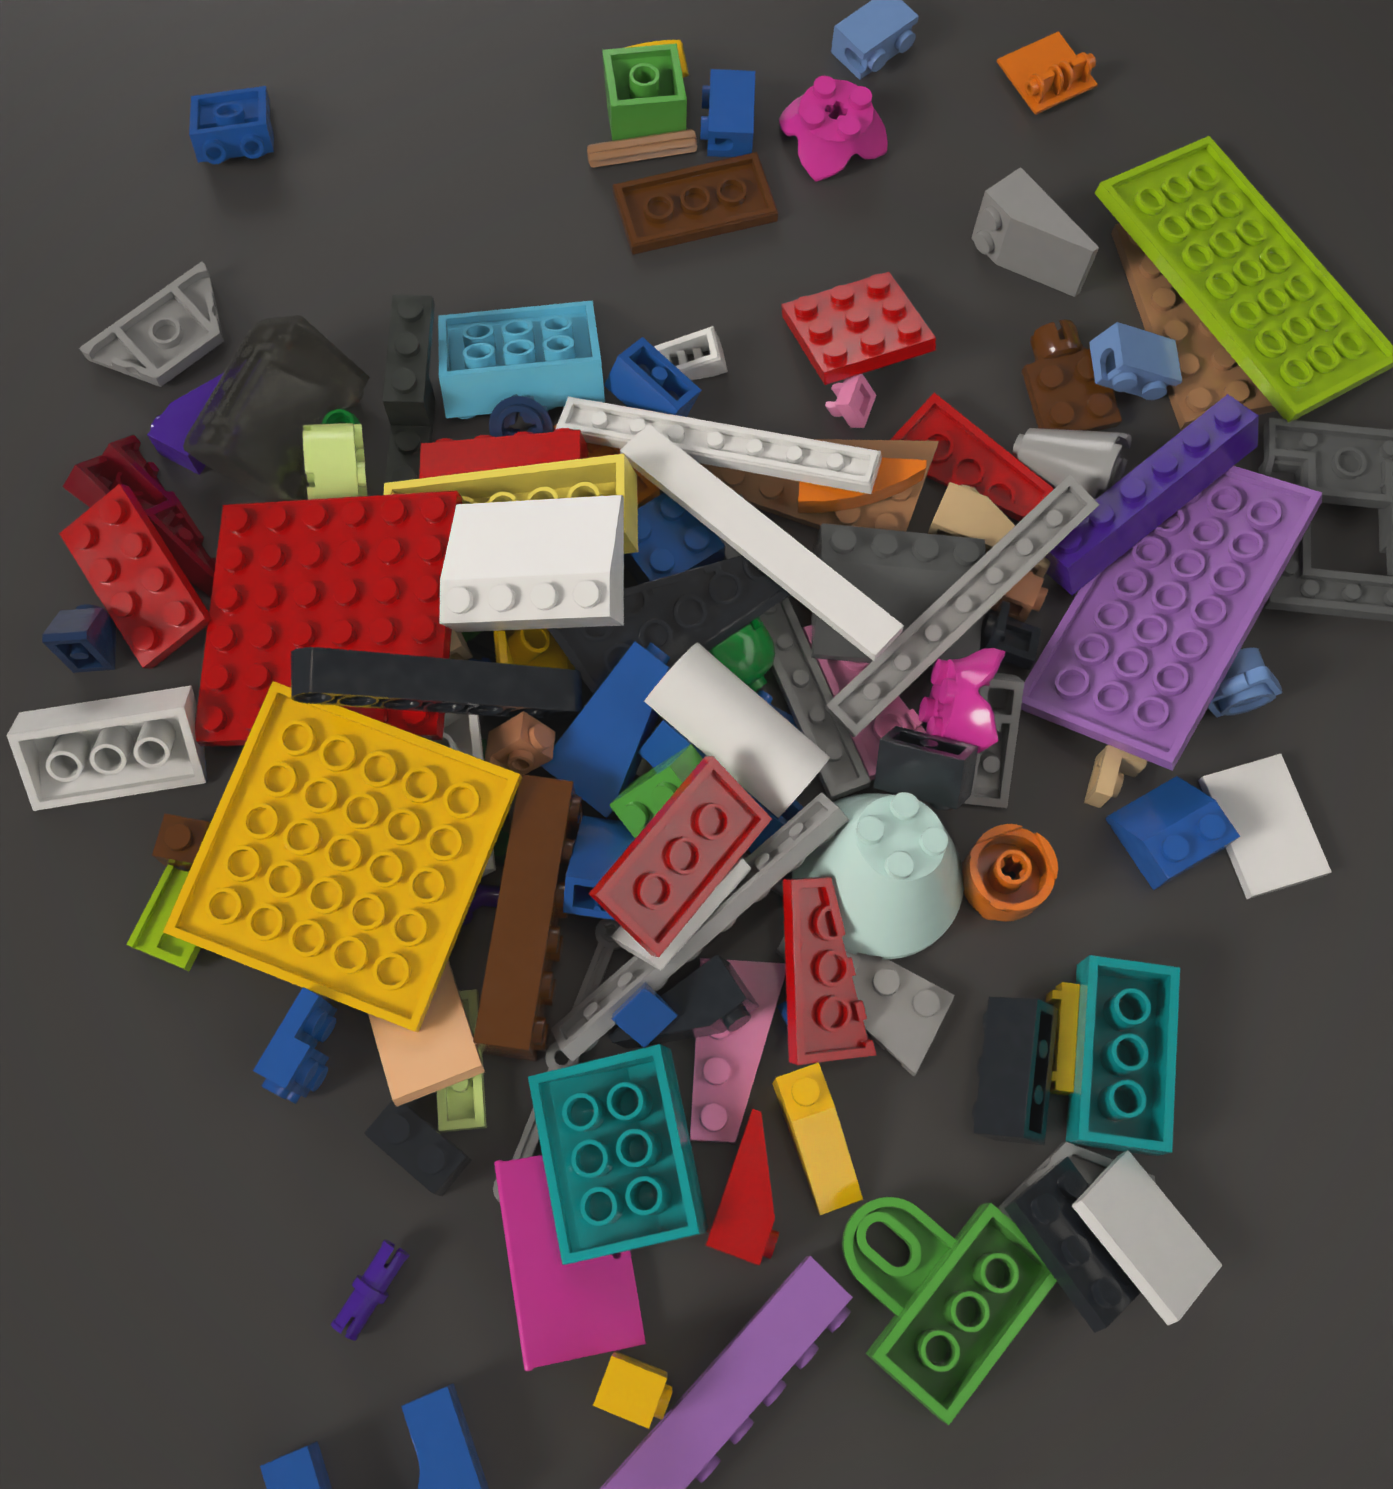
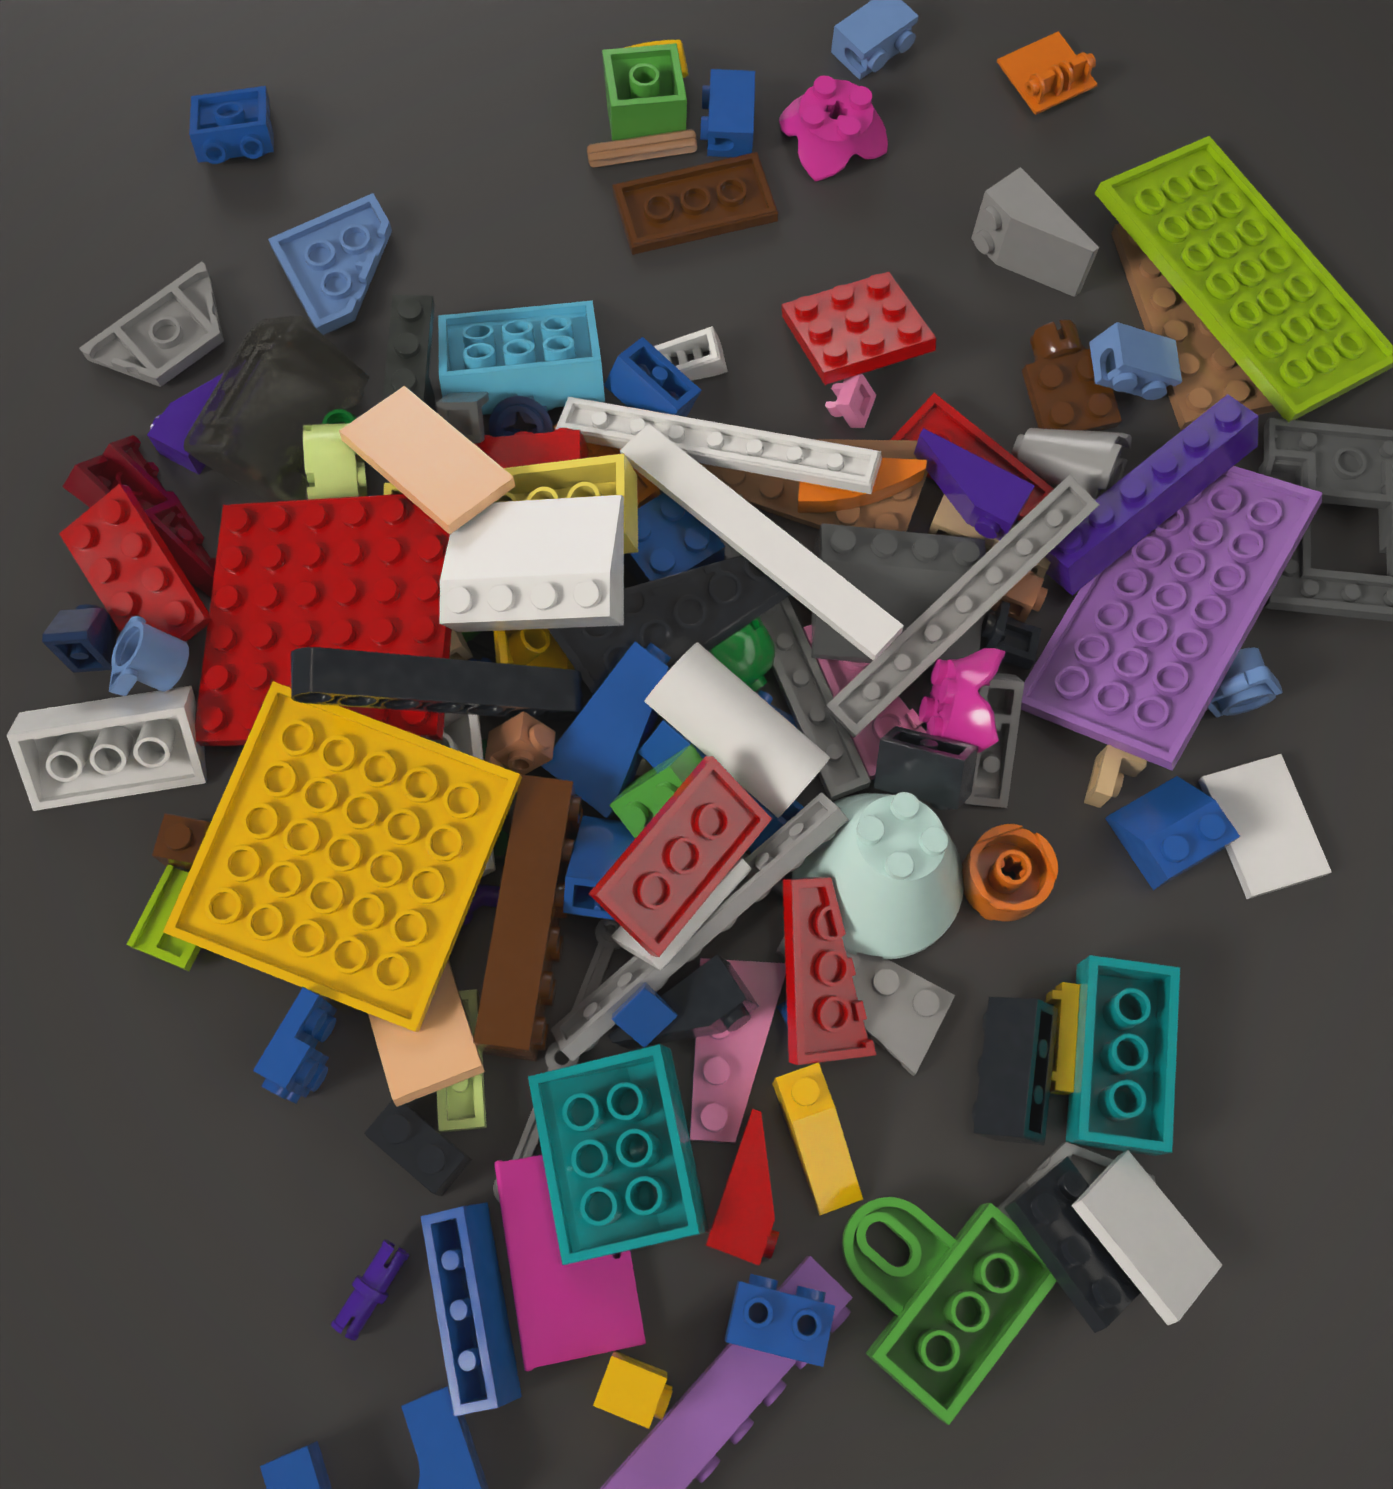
(146, 657): none -> medium blue piece
(334, 260): none -> medium blue plate
(427, 459): none -> light nougat tile
(465, 413): none -> dark grey panel
(471, 1309): none -> blue brick
(779, 1321): none -> blue brick
(978, 490): none -> dark purple slope

